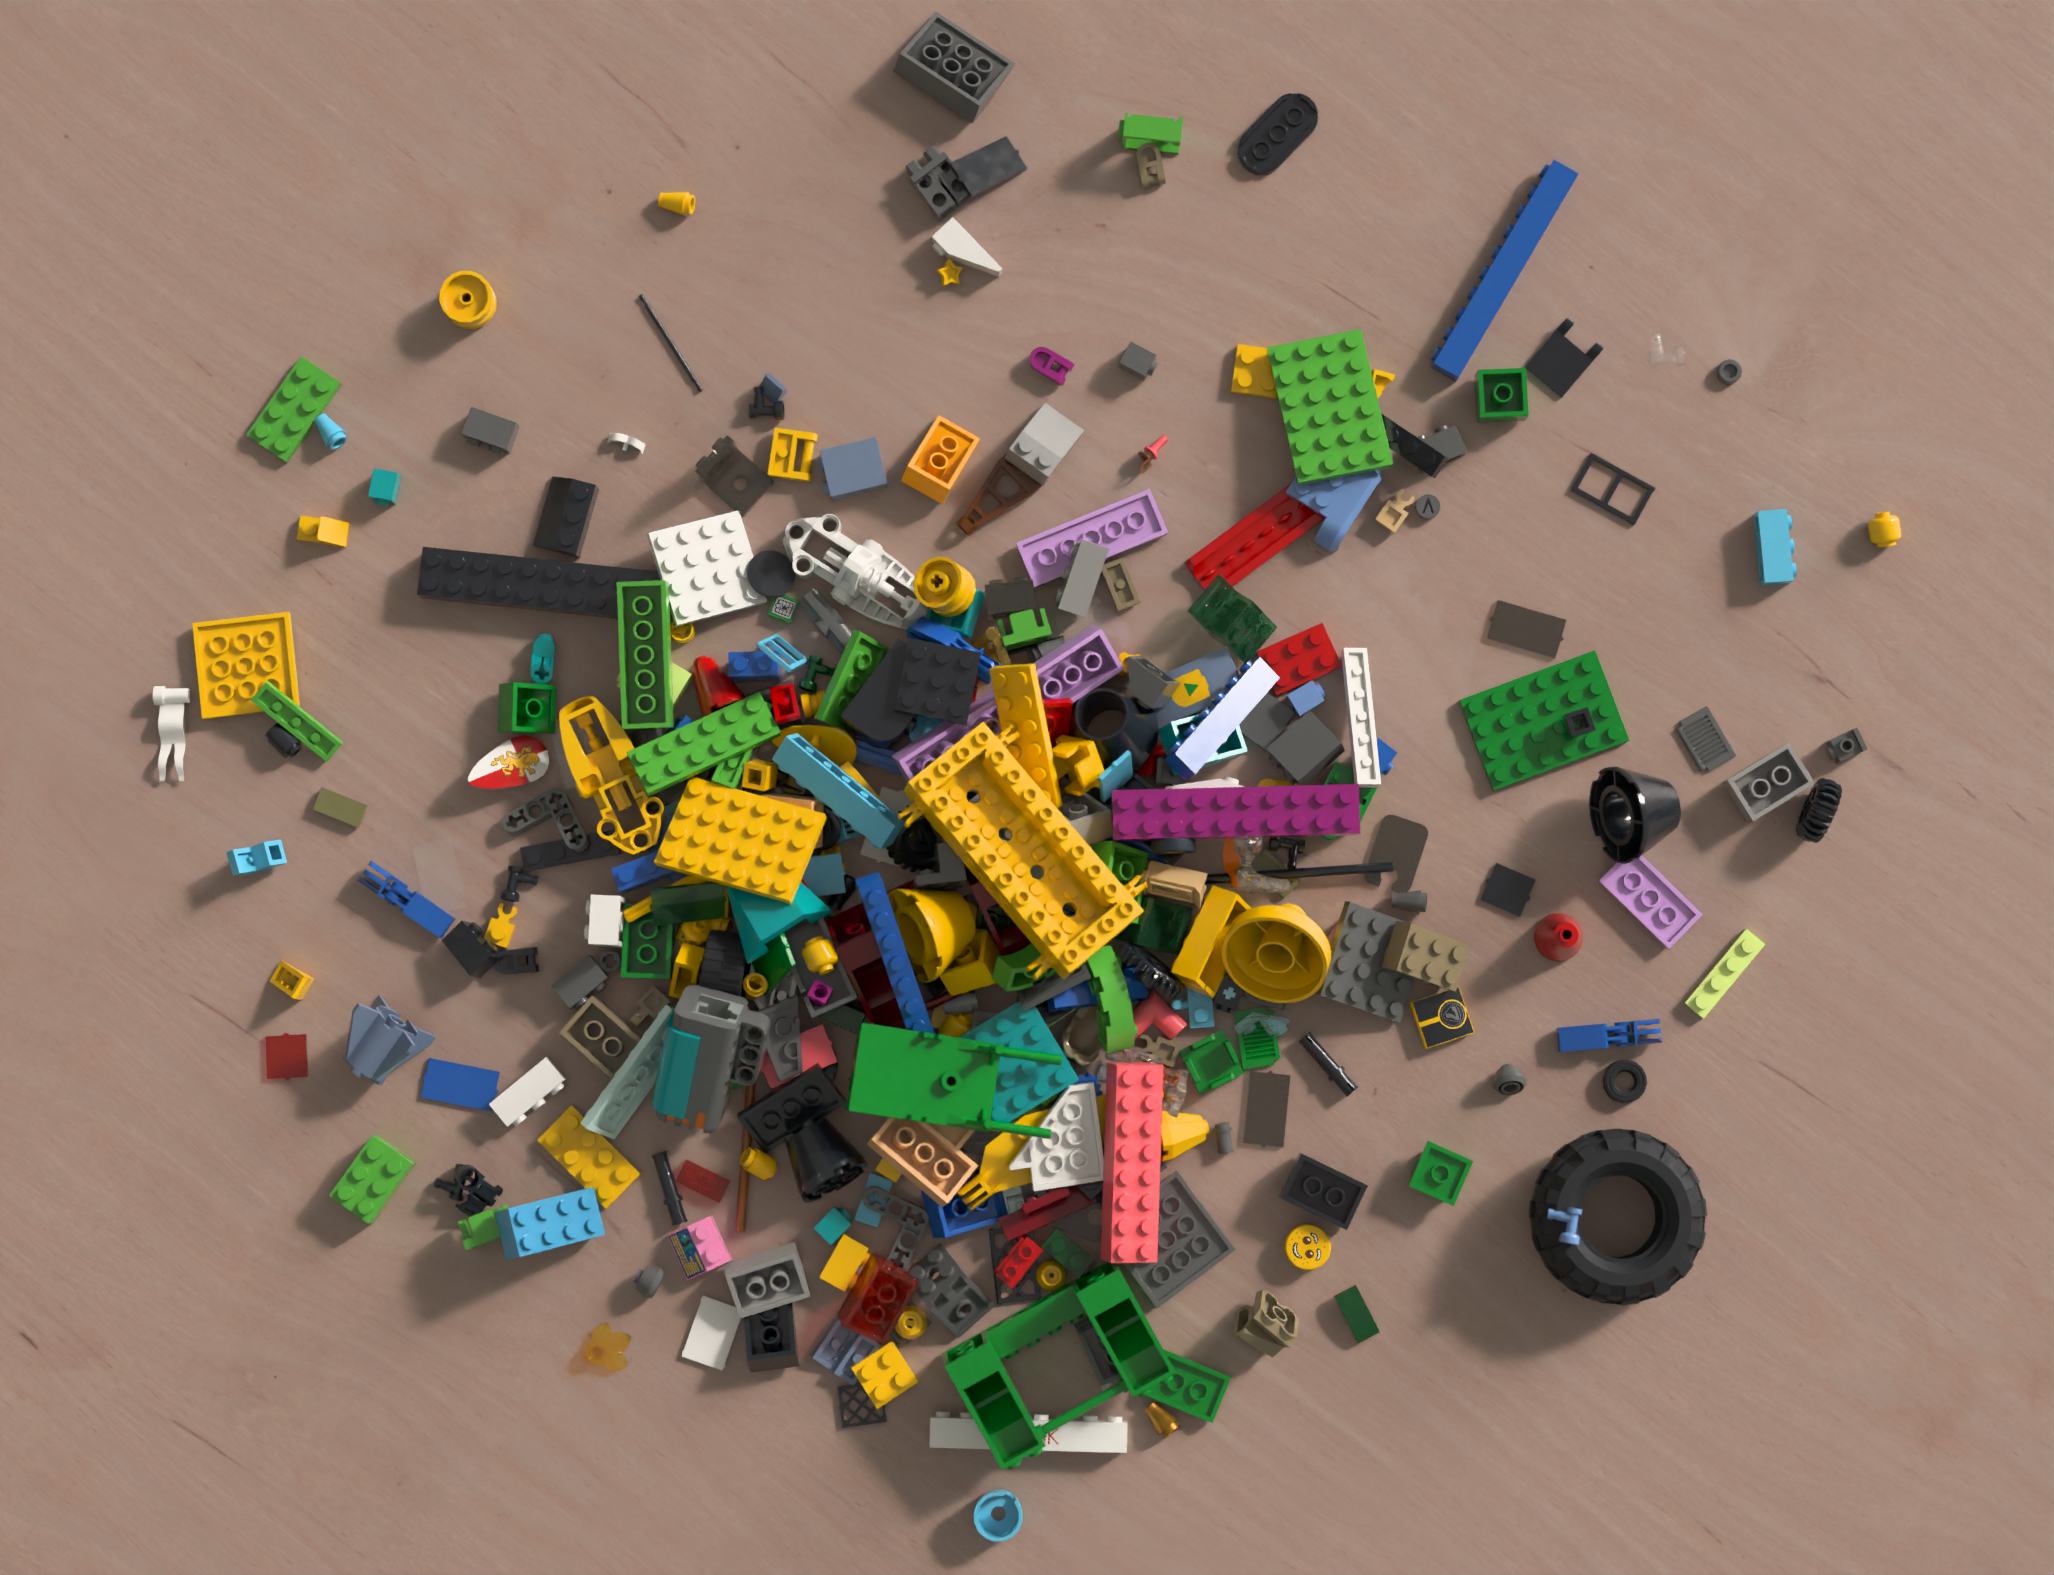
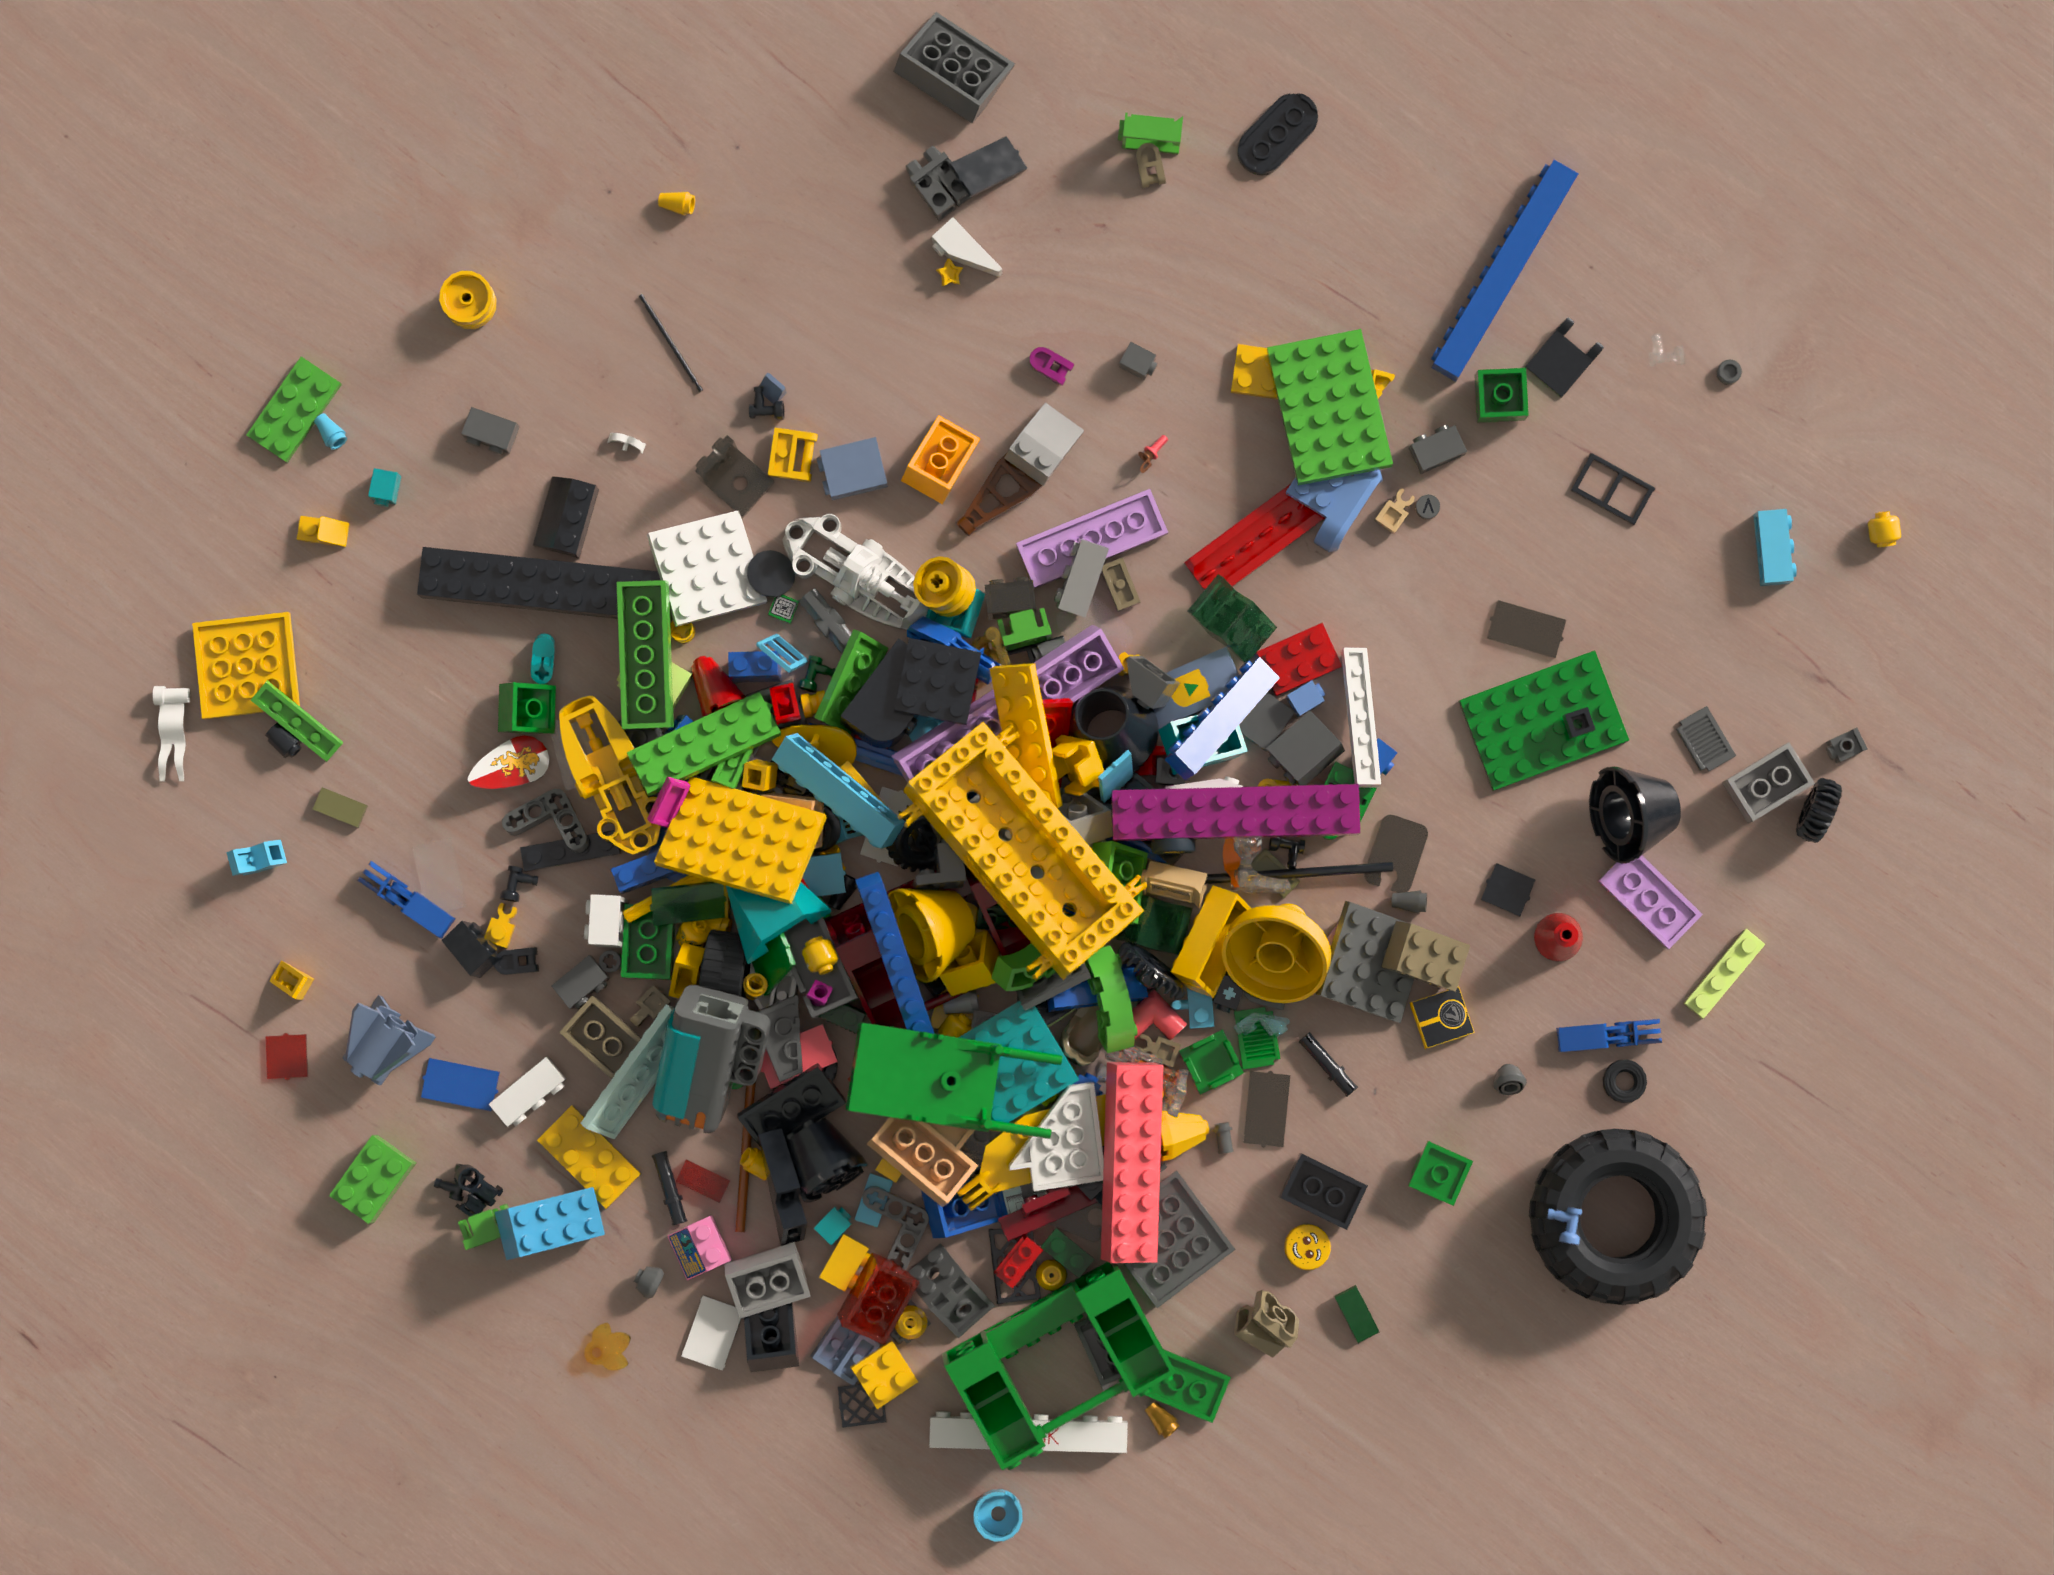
(668, 801): none -> dark pink tile
(783, 1187): none -> black slope
(1413, 448): black plate -> none

